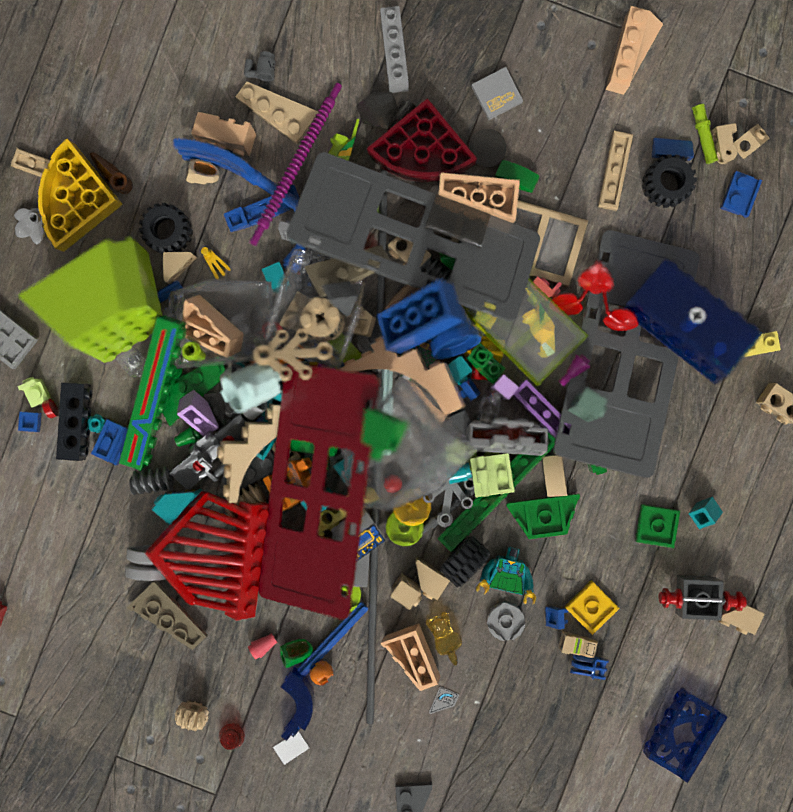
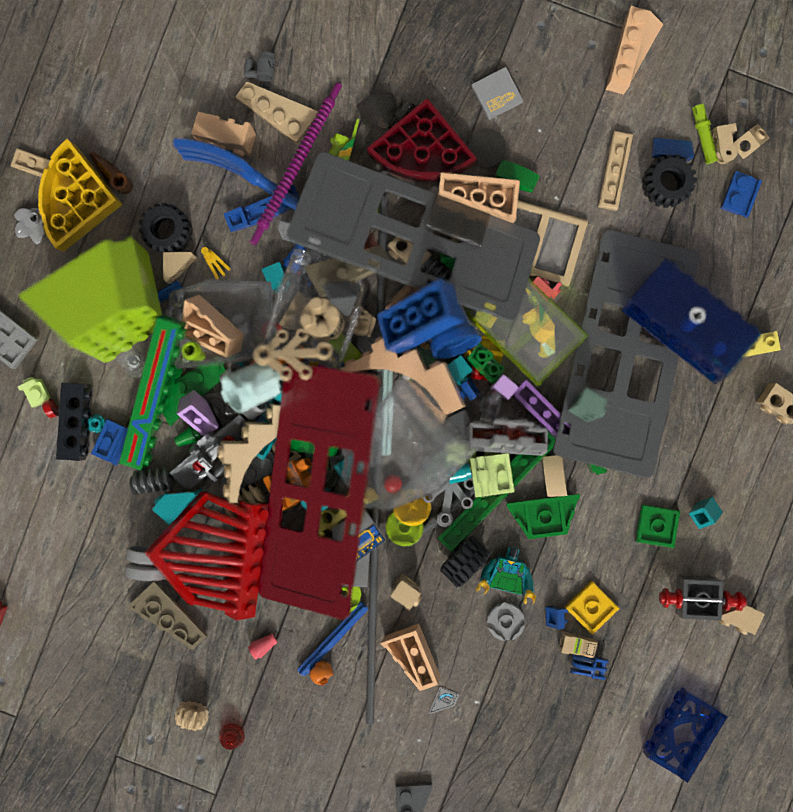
(29, 421): blue plate -> none
(201, 172): tan rock -> none
(291, 748): white sticker -> none
(295, 652): rock -> none
(303, 695): clear blue arch -> none
(382, 432): green torso -> none
(394, 49): light grey brick -> none
(431, 580): tan slope -> none
(445, 639): clear yellow animal -> none
(577, 366): magenta cone -> none
(597, 281): red plant -> none

